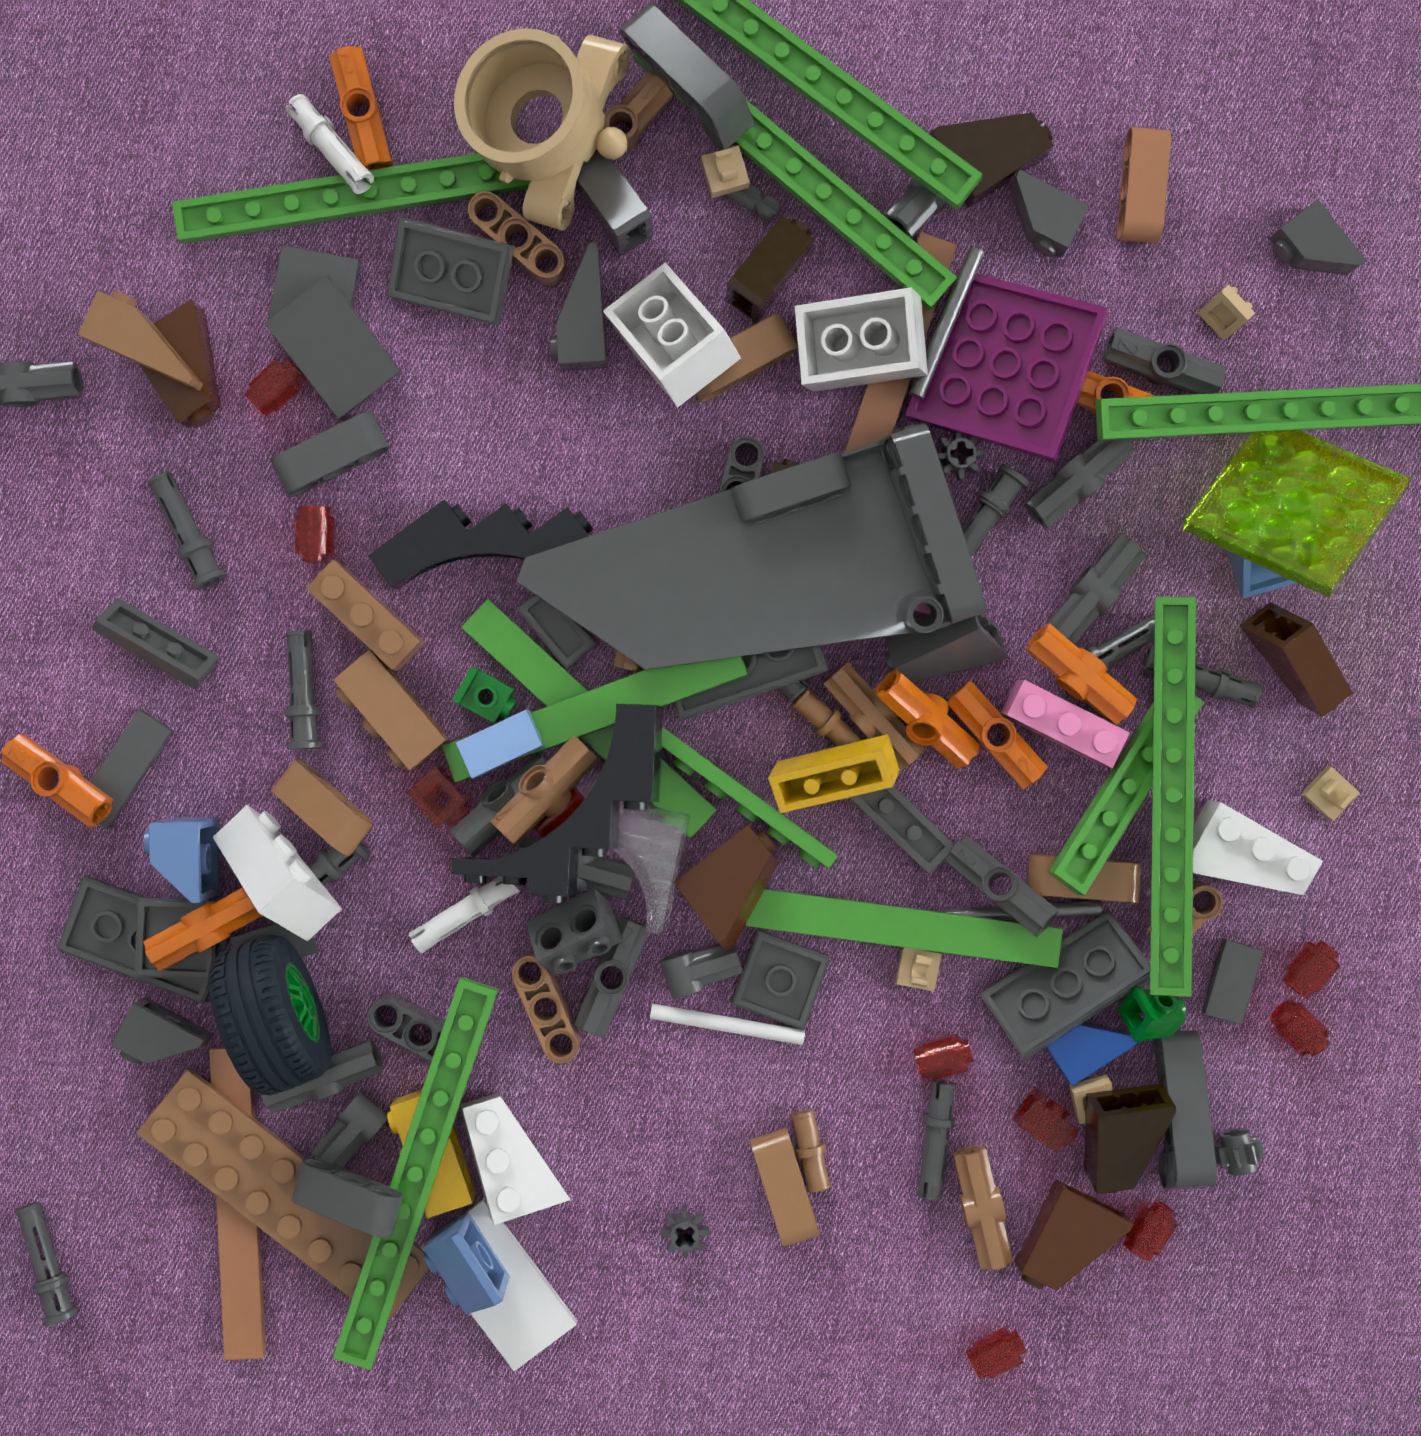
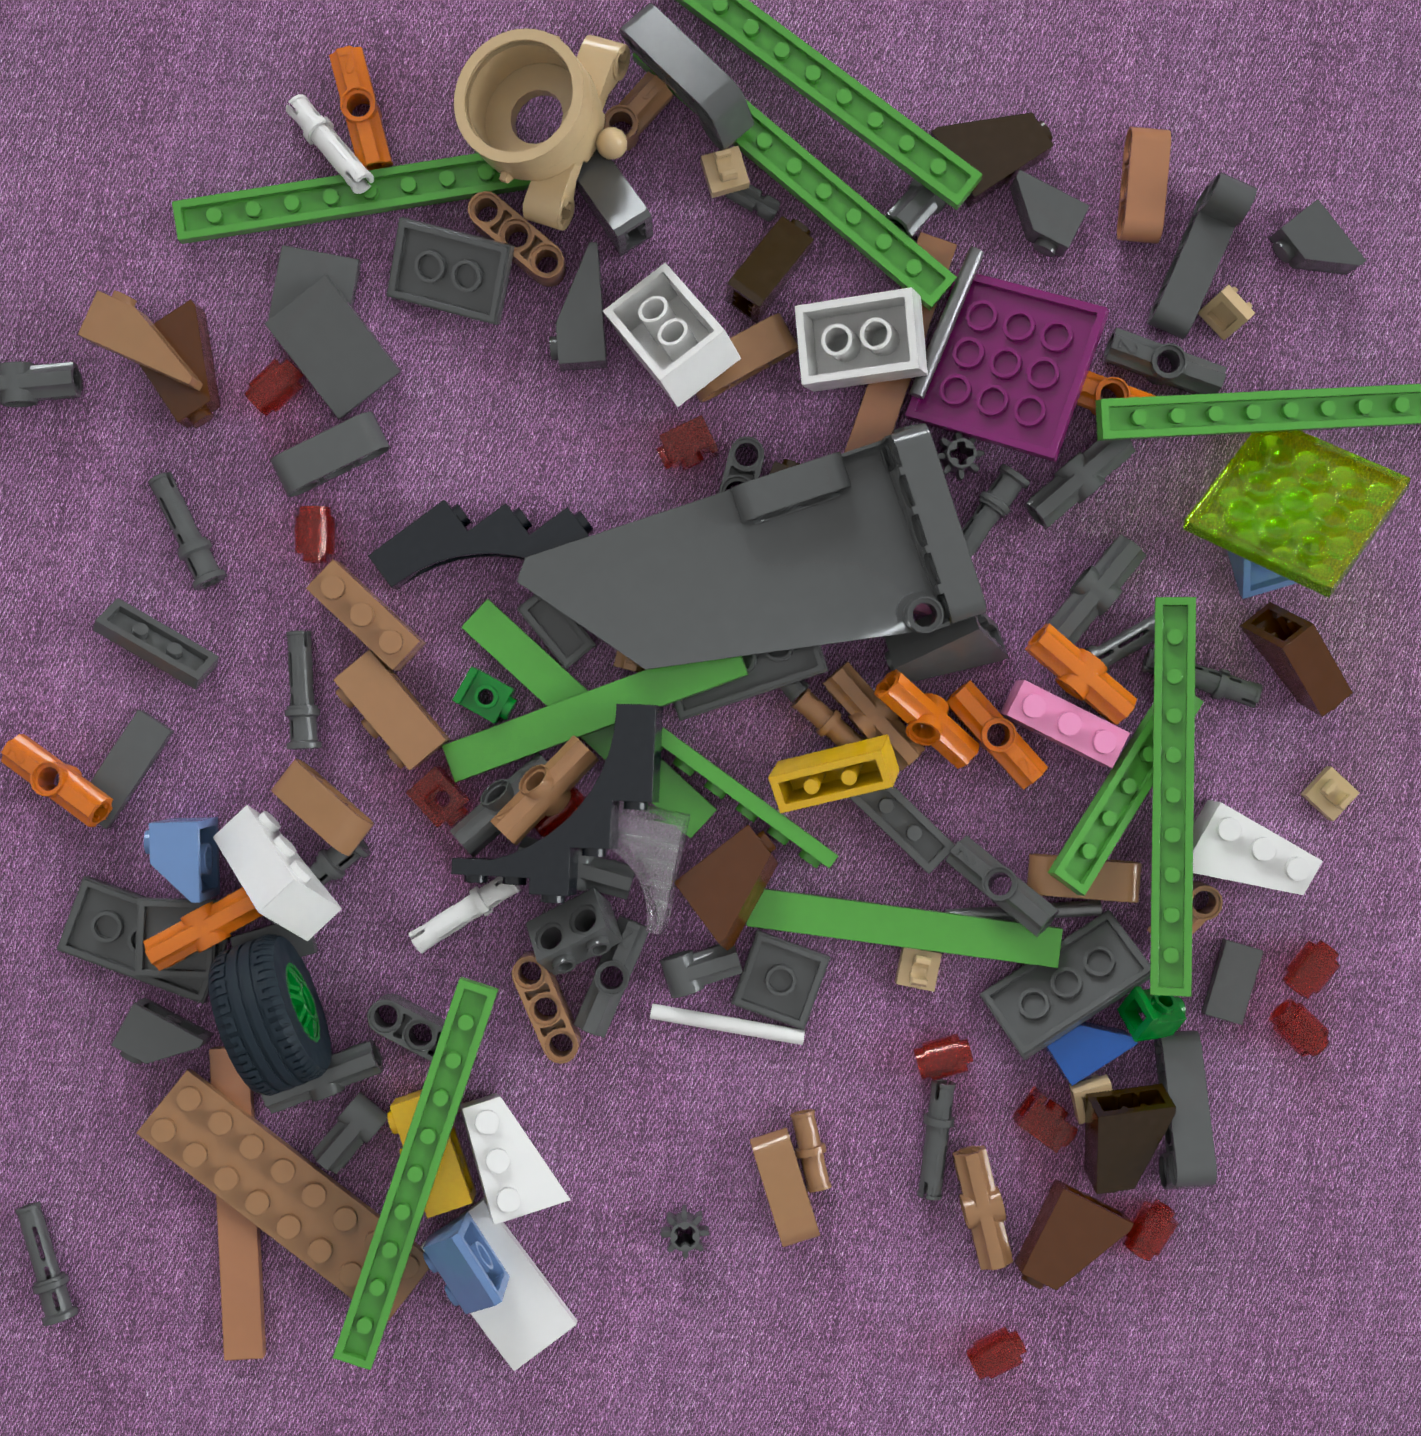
(347, 1197): dark grey beam -> none
(500, 744): light blue tile -> none
(686, 444): none -> clear red brick
(1216, 215): none -> dark grey beam
(1239, 1151): dark grey gear -> none

